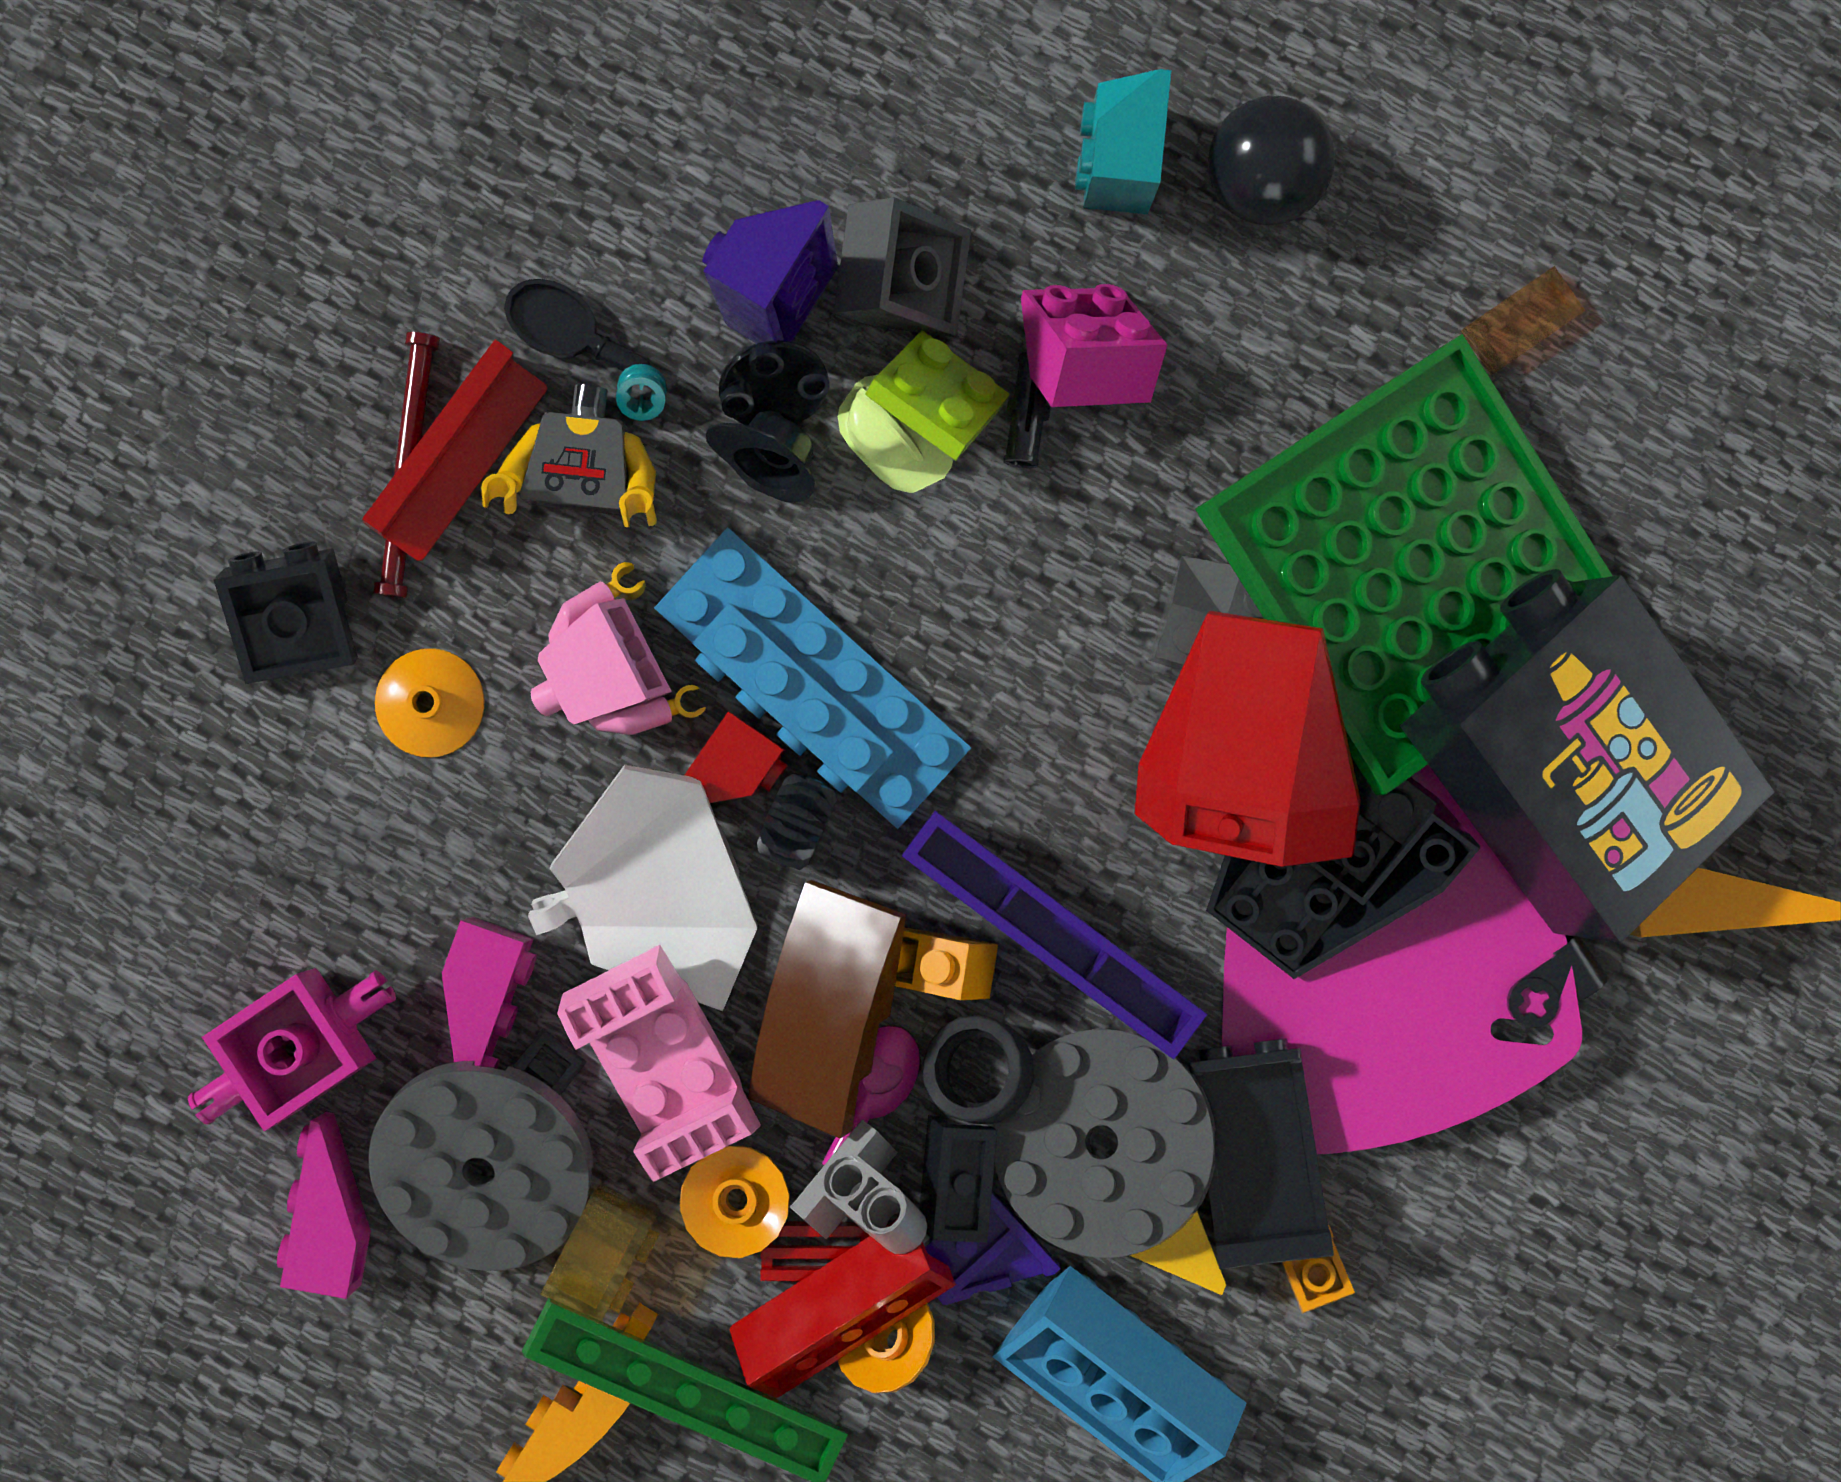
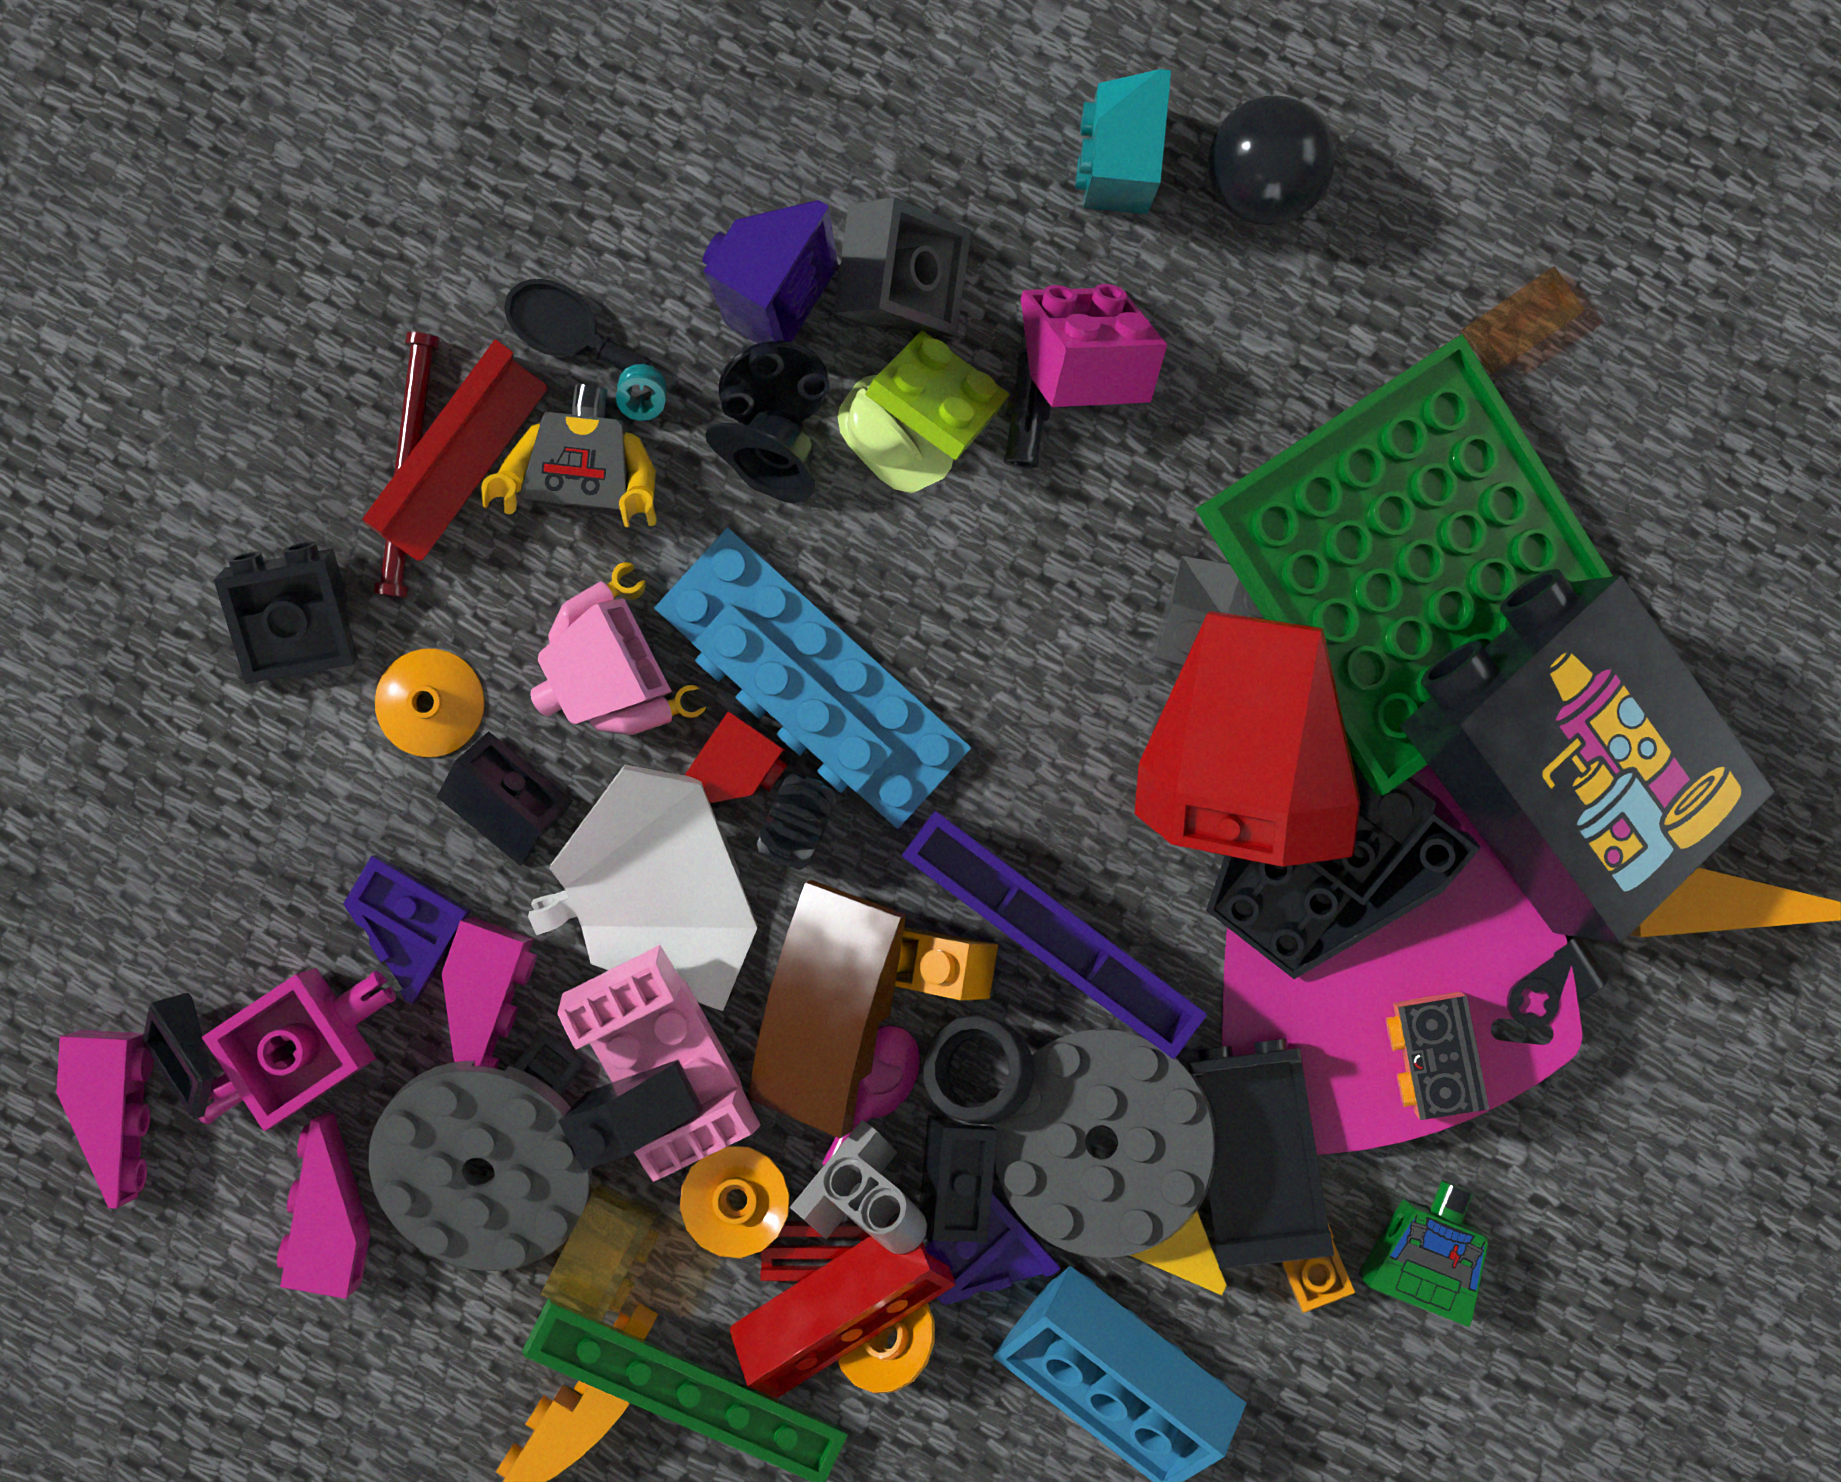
(103, 1098): none -> dark pink slope
(178, 1049): none -> black slope
(405, 922): none -> dark purple wing
(503, 797): none -> black panel
(629, 1114): none -> black slope
(1430, 1256): none -> torso
(1438, 1056): none -> brick

